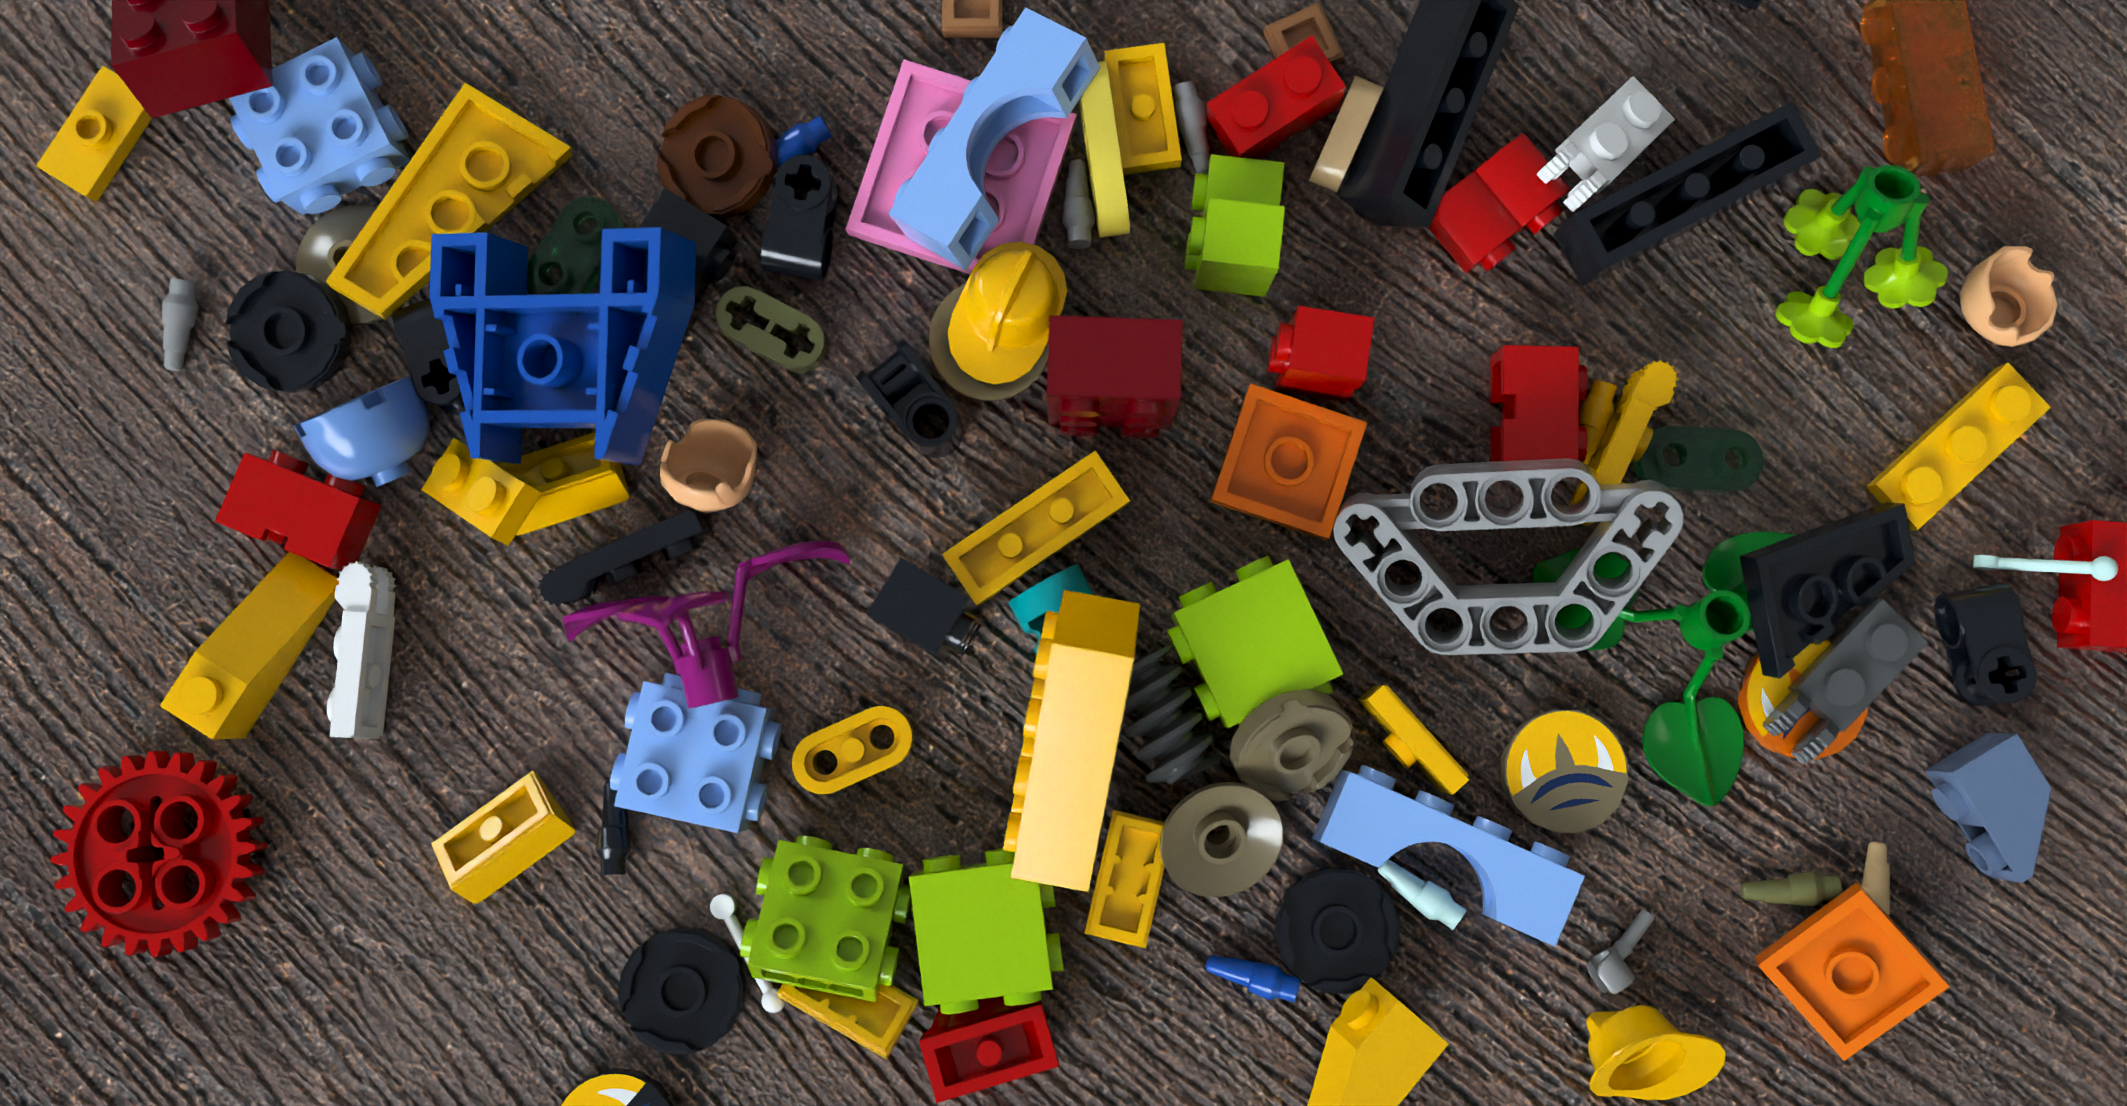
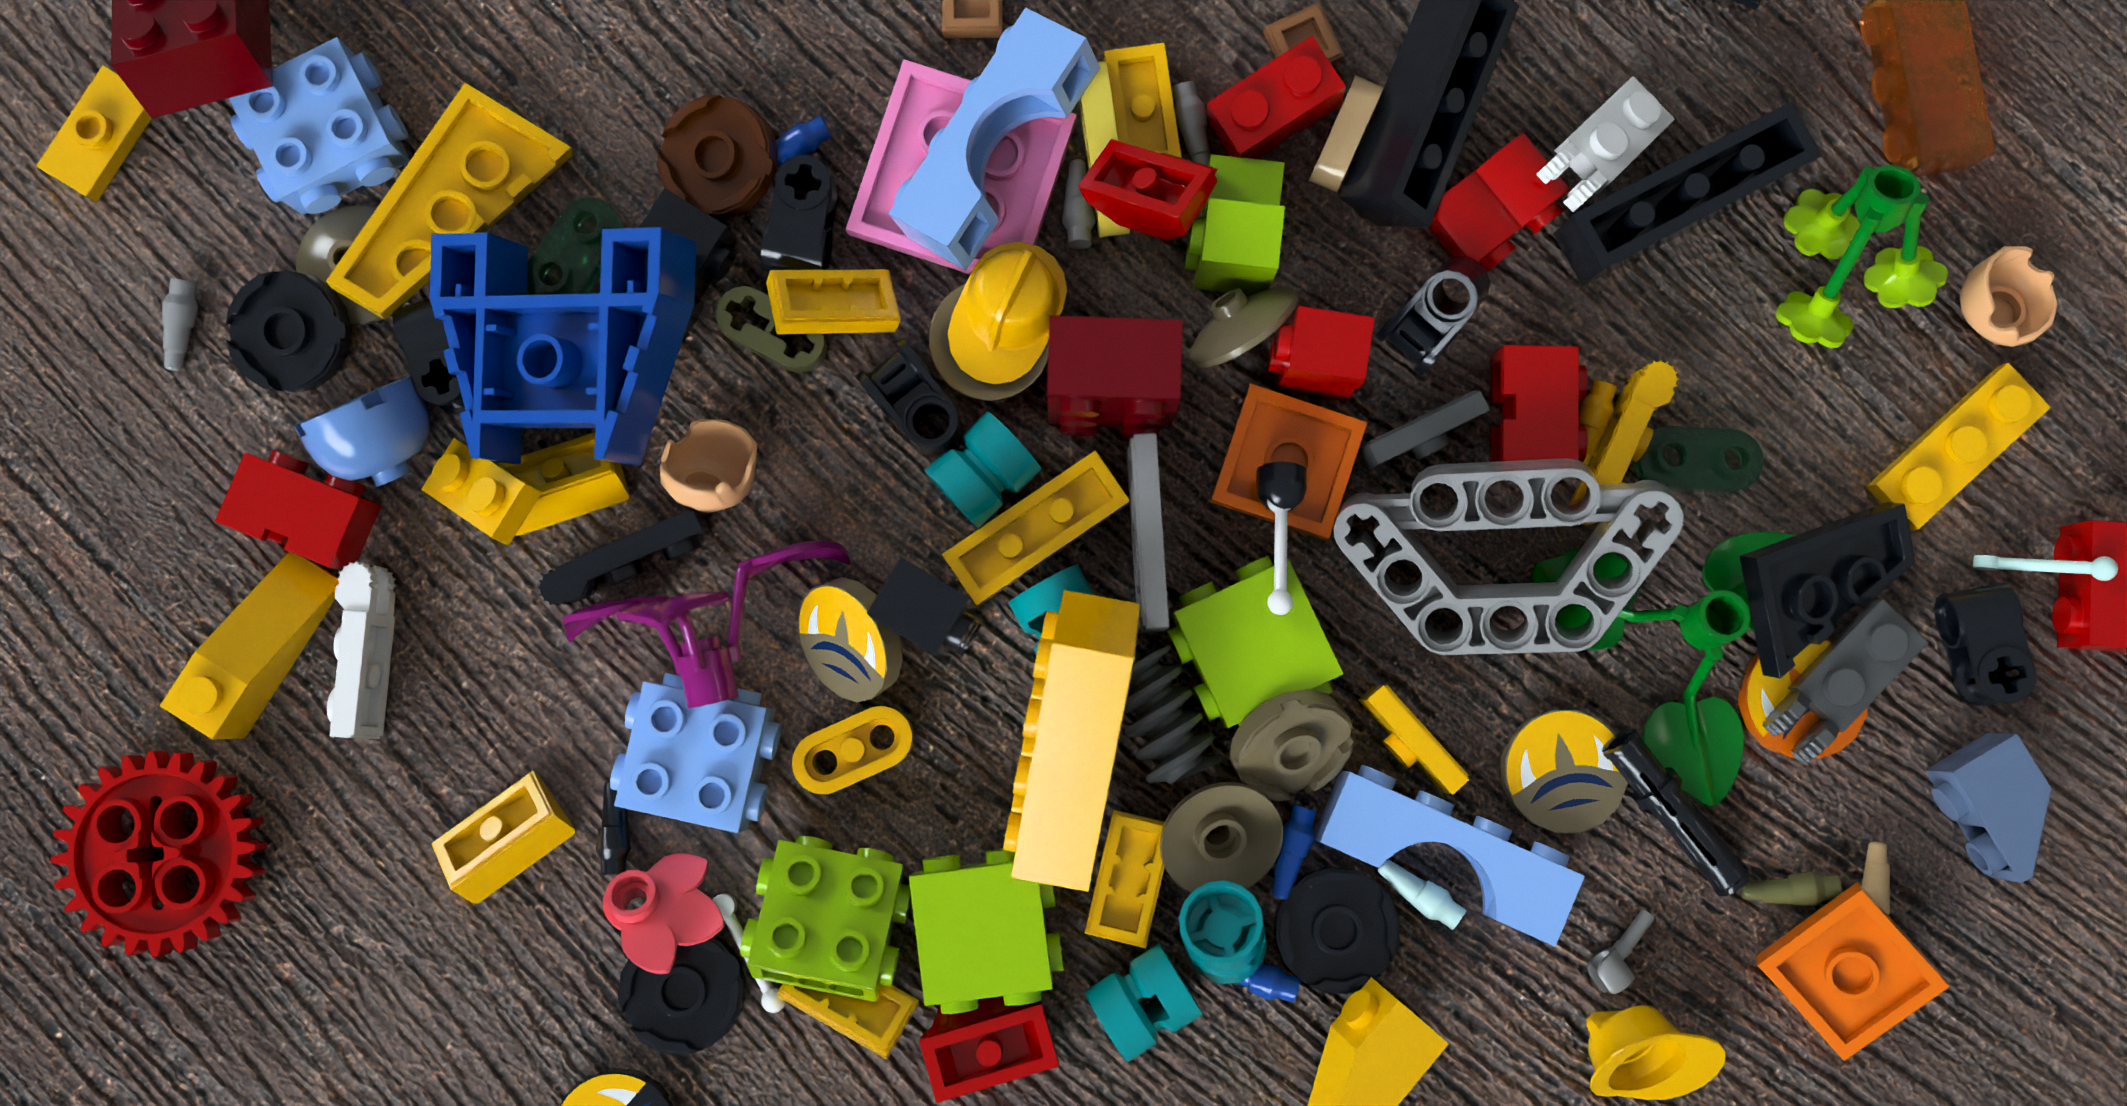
(671, 914): none -> coral plate
(832, 301): none -> yellow plate
(845, 645): none -> tile
(986, 467): none -> teal wheel
(1123, 1015): none -> teal wheel
(1147, 189): none -> red slope
(1147, 533): none -> light grey tile
(1223, 932): none -> teal wheel
(1241, 323): none -> dark tan dish
(1280, 490): none -> hinge
(1296, 843): none -> blue piece
(1426, 433): none -> dark grey plate
(1430, 319): none -> black piece
(1717, 864): none -> black pin

